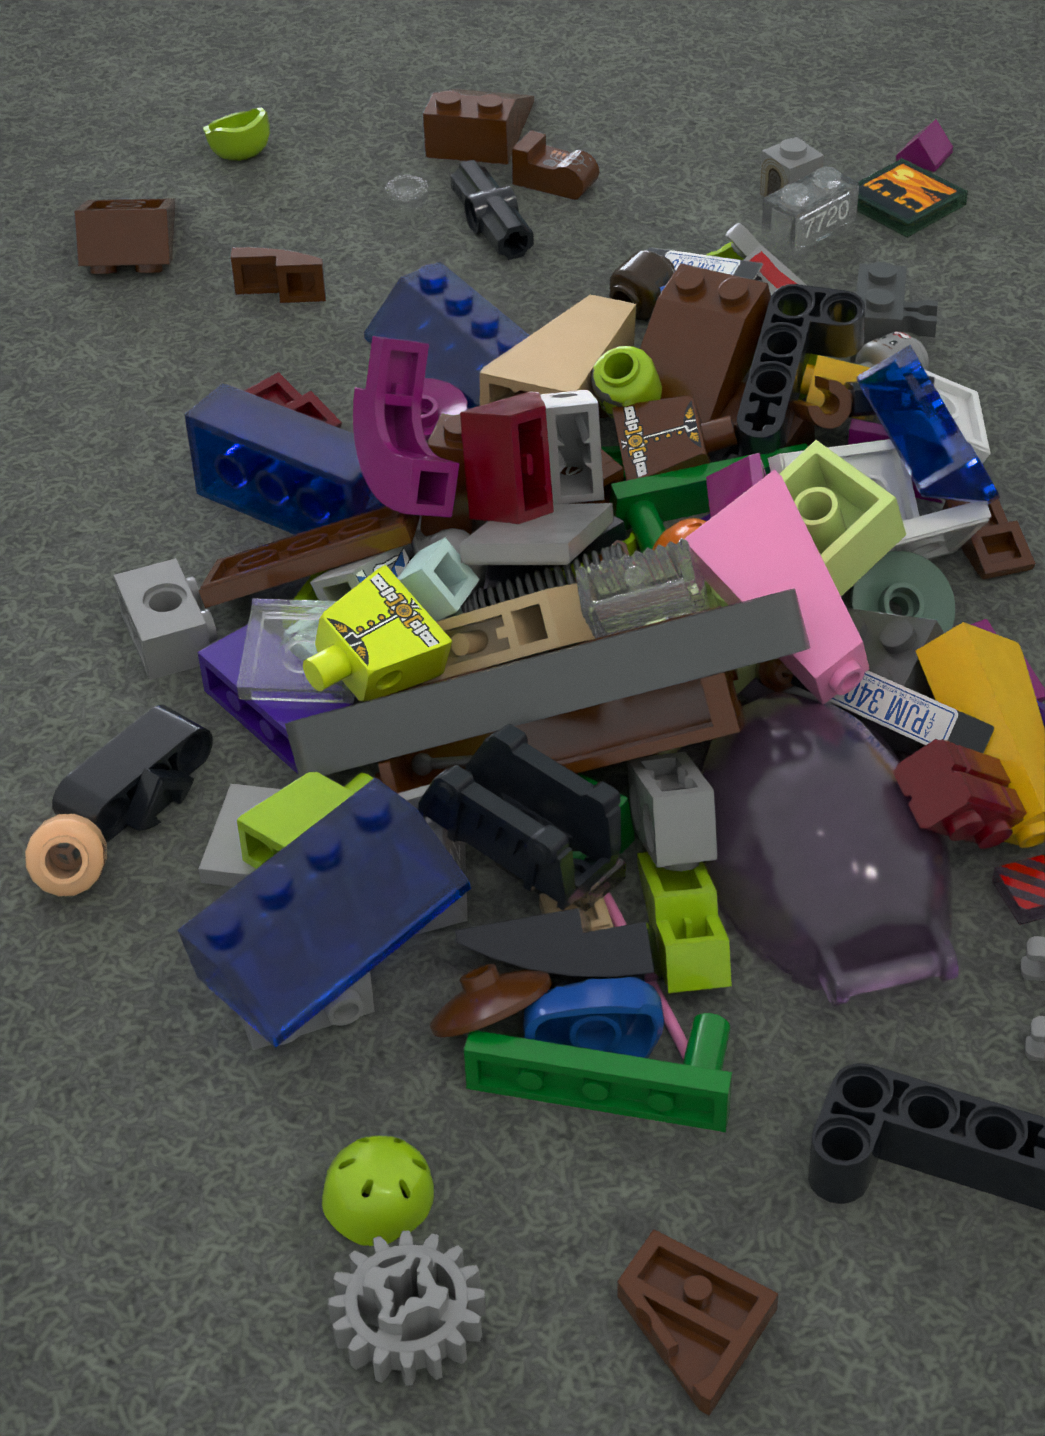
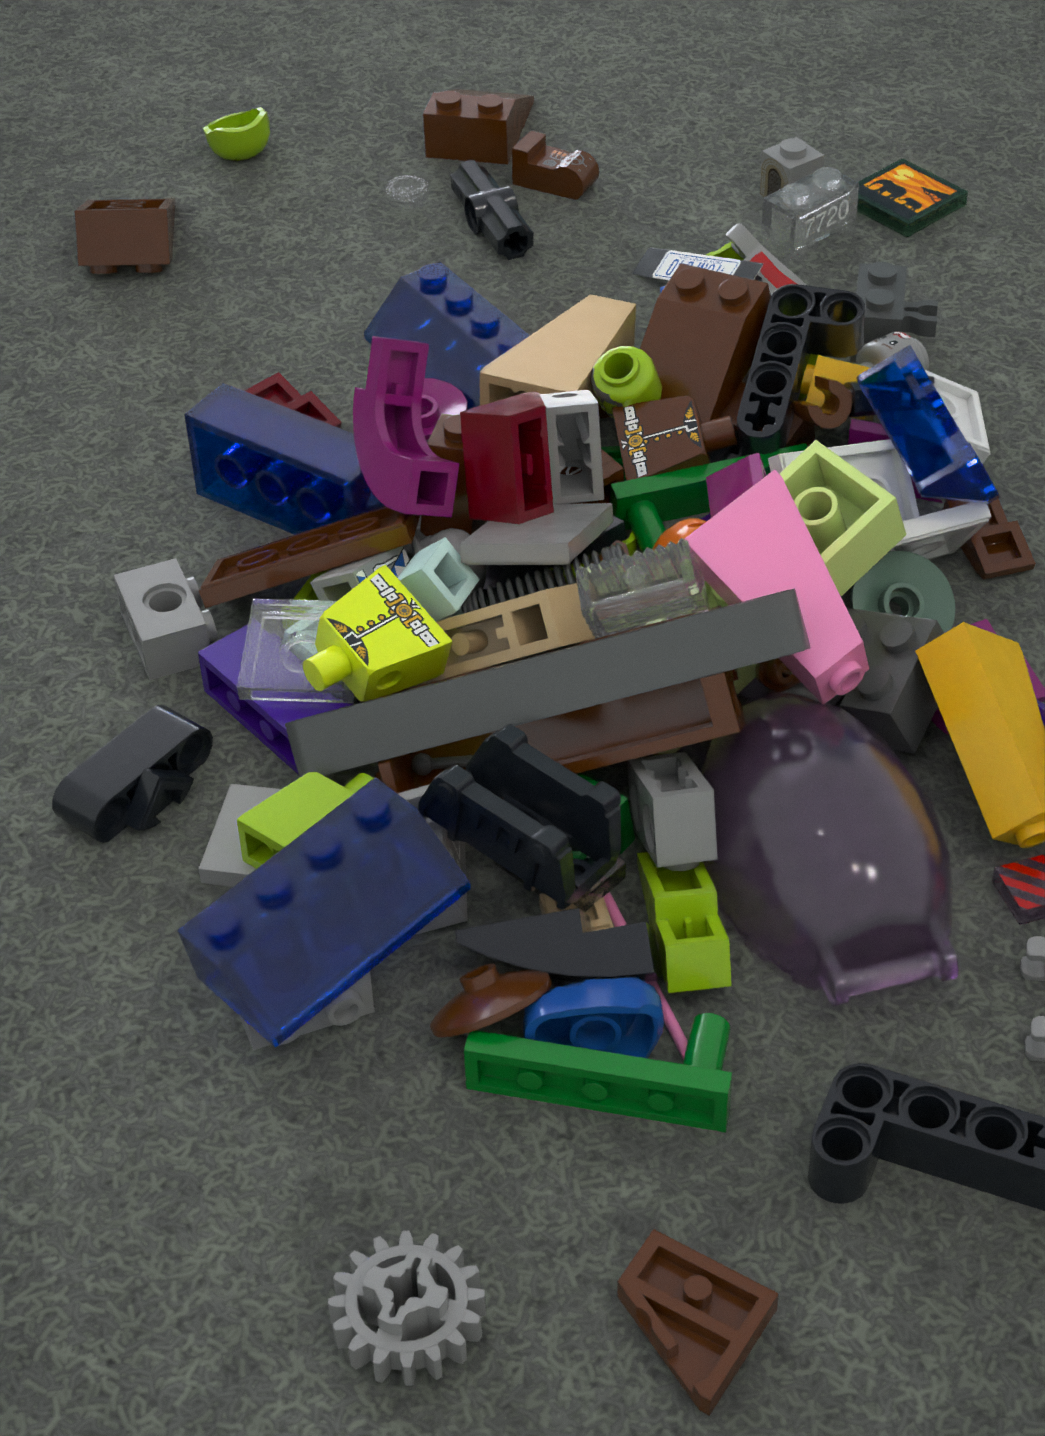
(60, 875): light nougat head -> none
(269, 270): reddish brown slope -> none
(382, 1170): lime helmet -> none
(640, 281): dark brown head -> none
(911, 713): sticker -> none
(927, 148): magenta slope -> none
(960, 793): dark red brick -> none

